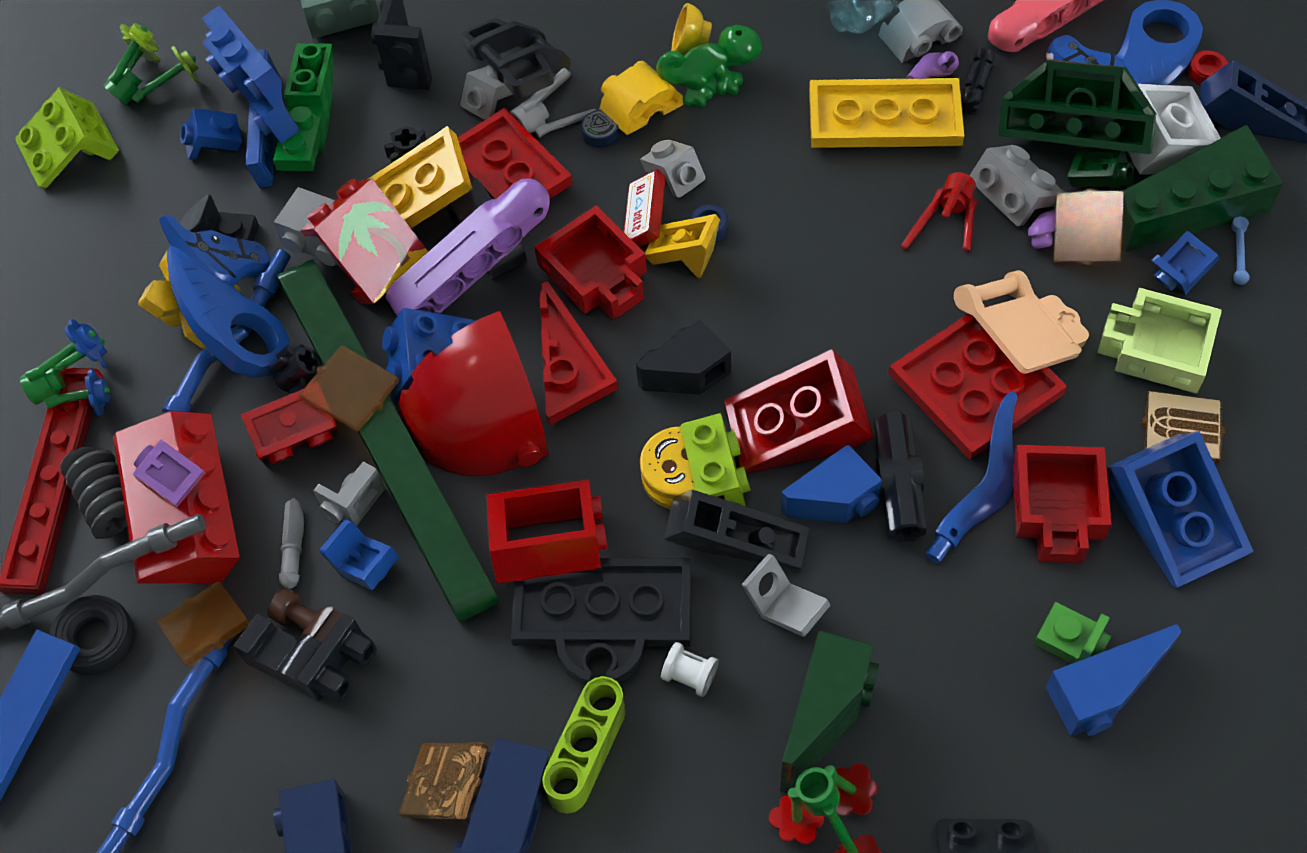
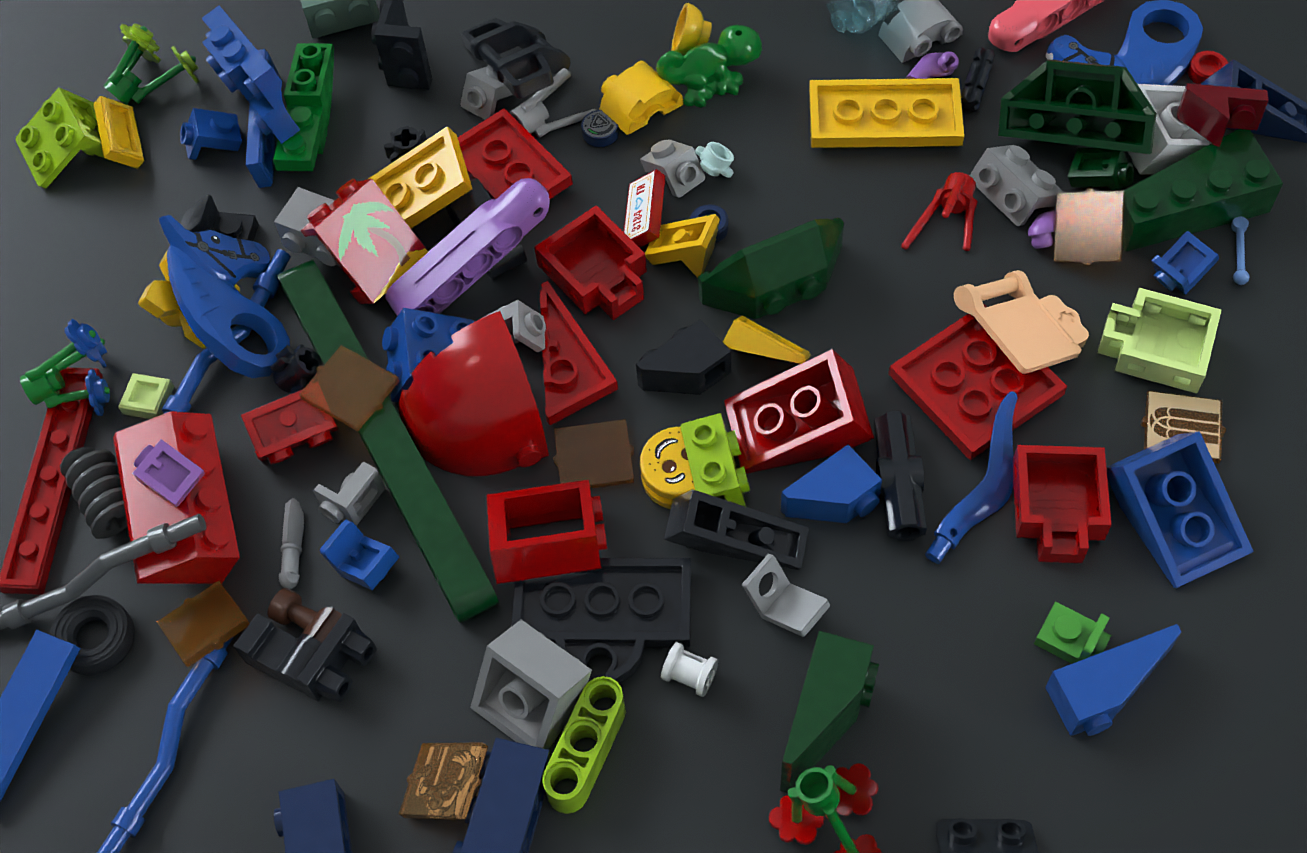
(118, 132): none -> yellow tile
(145, 396): none -> yellowish green tile
(524, 325): none -> light grey bracket
(528, 686): none -> light grey slope
(594, 453): none -> clear orange piece
(715, 159): none -> light aqua plate
(755, 339): none -> yellow slope
(775, 271): none -> dark green wedge
(1215, 108): none -> dark red slope

